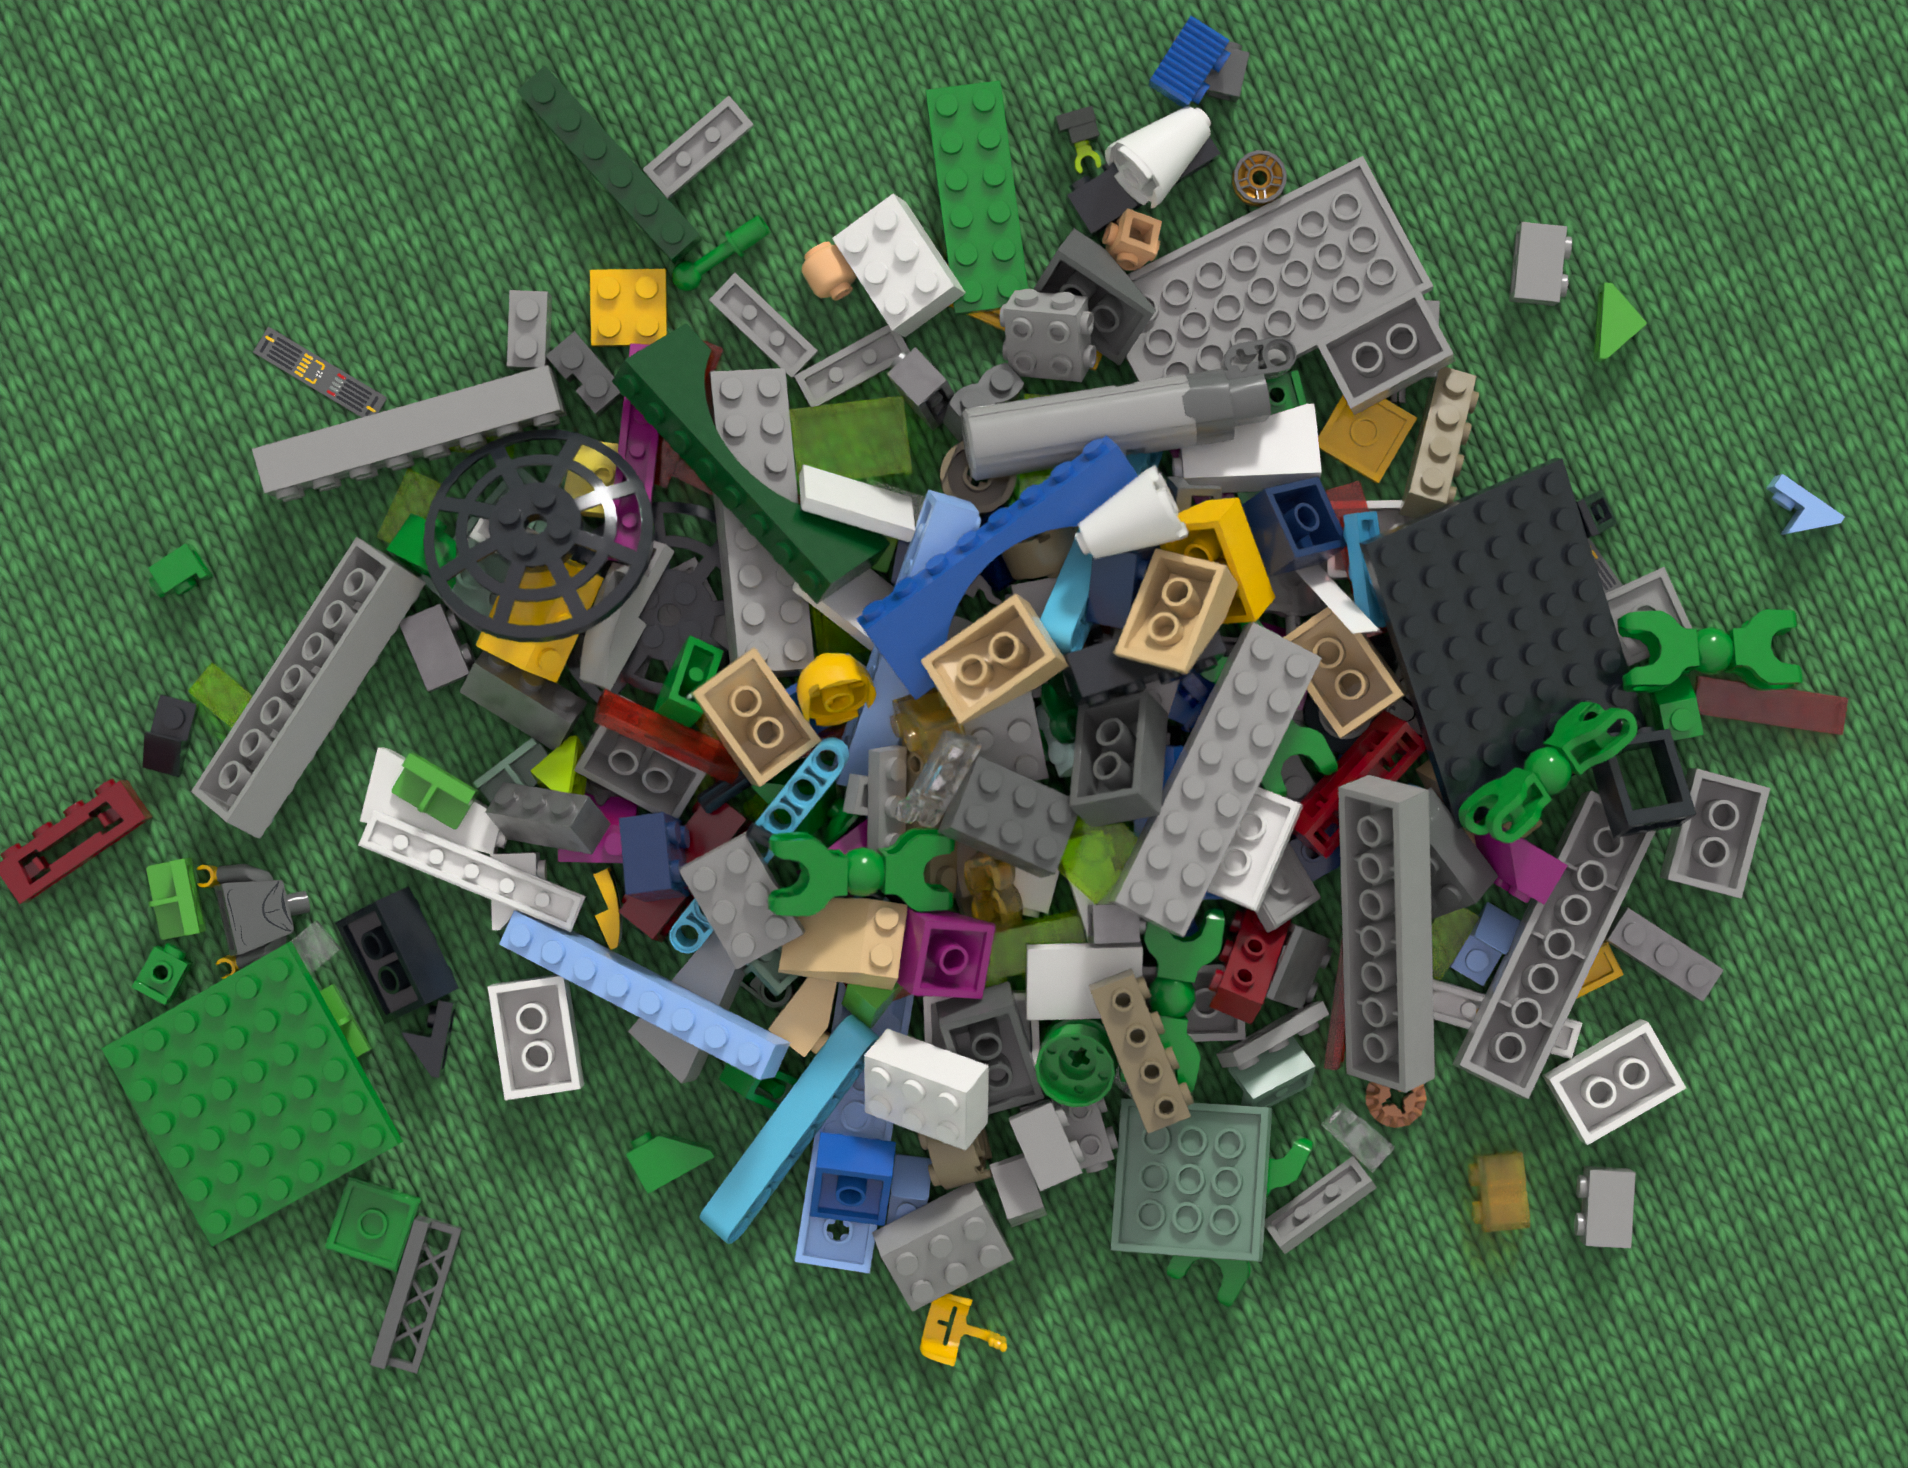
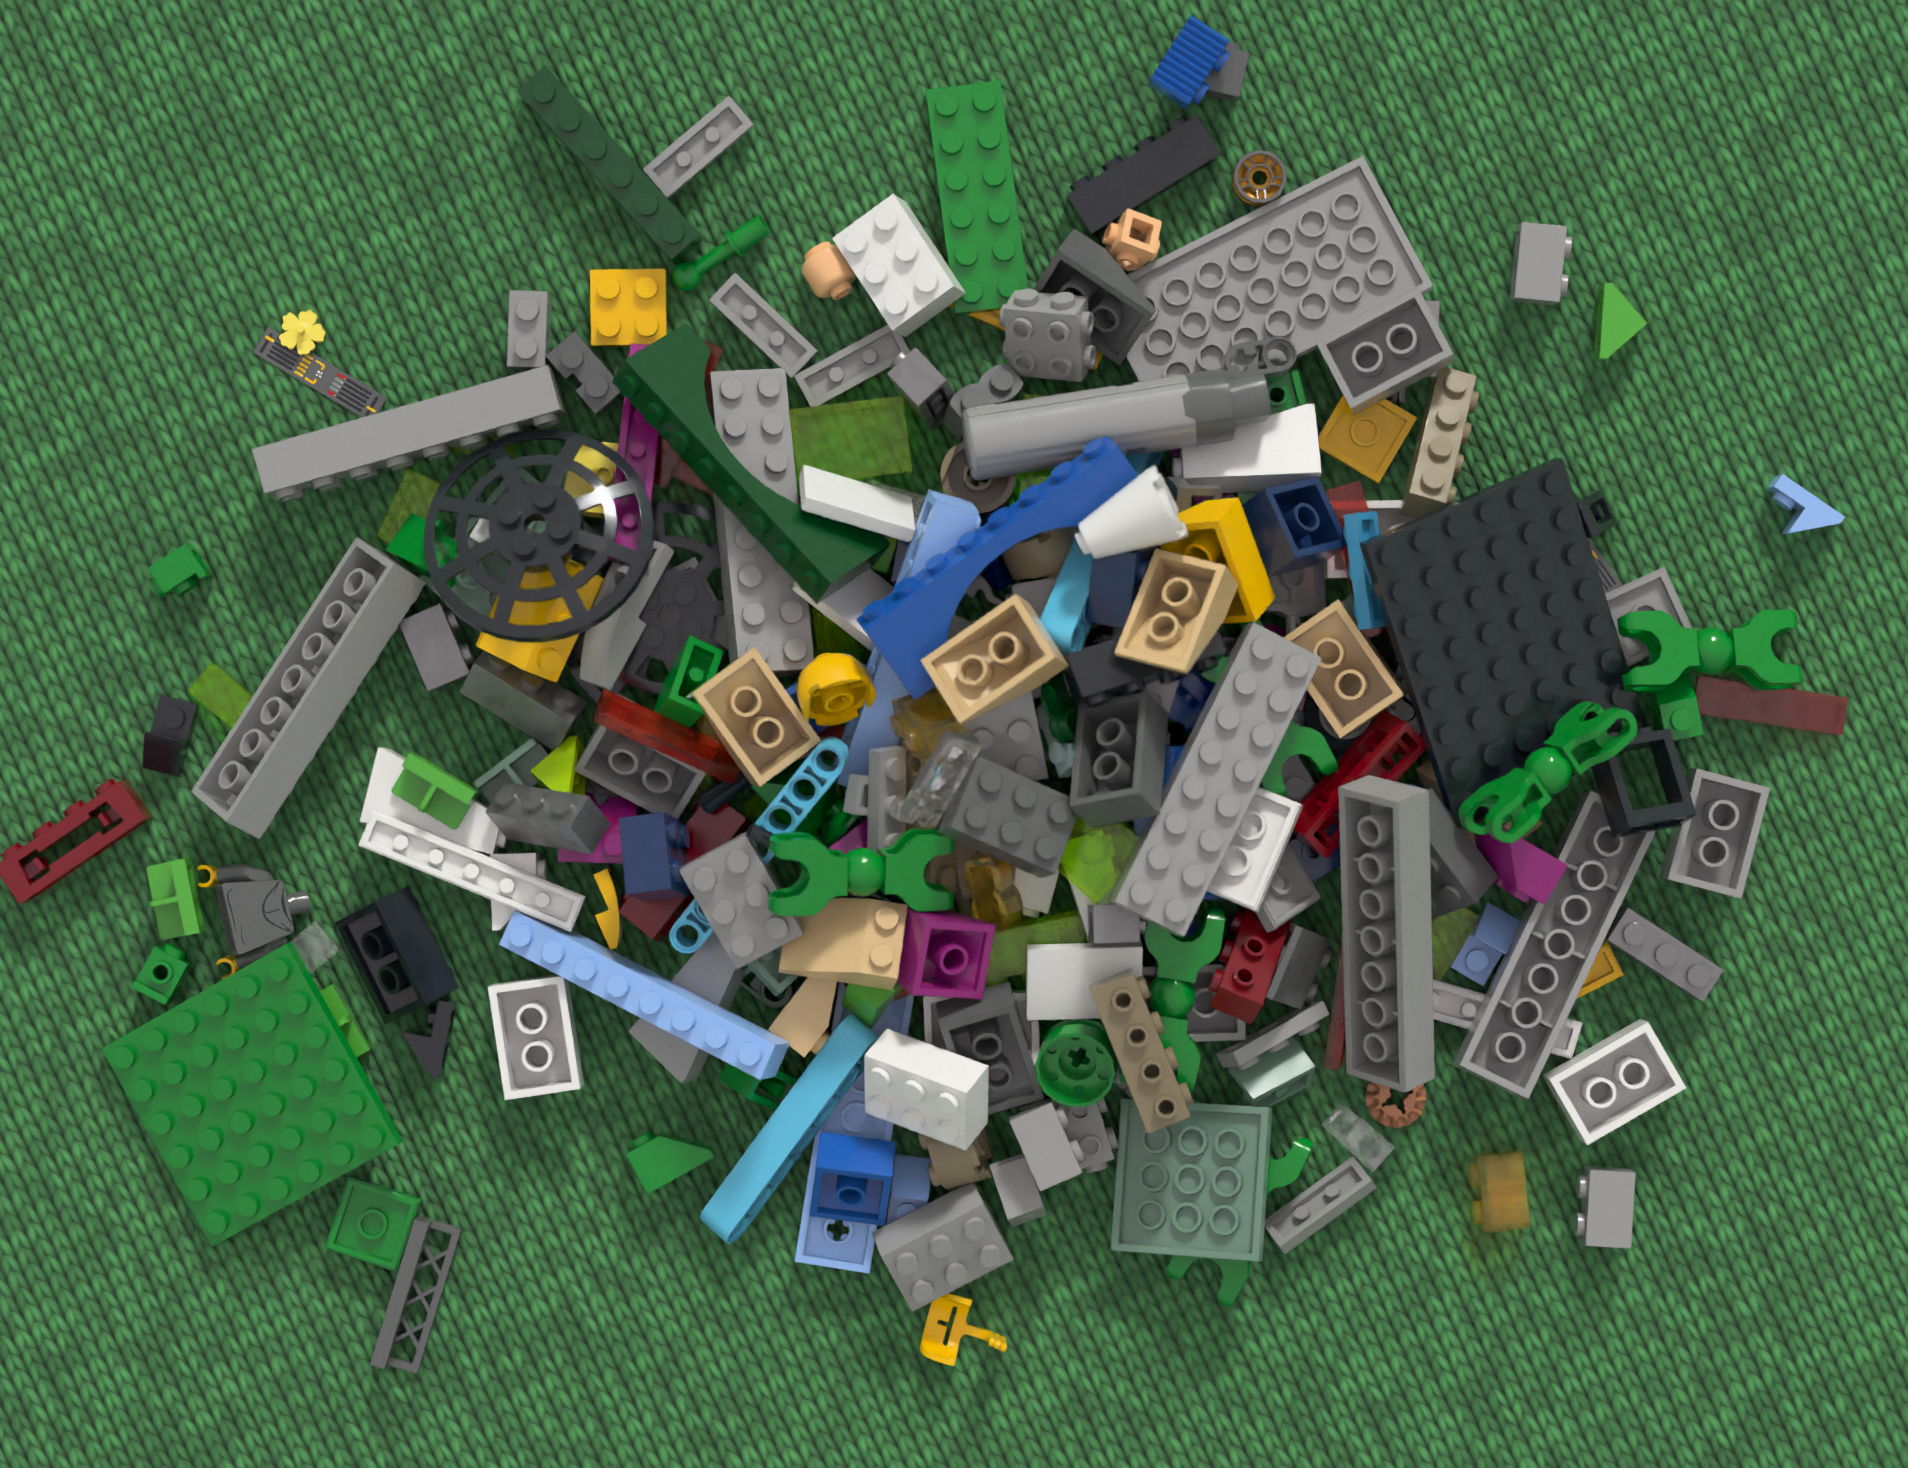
(301, 332): none -> light yellow plant
(1080, 129): pearl dark grey piece -> none
(1158, 154): white cone -> none
(1336, 599): white sticker -> none

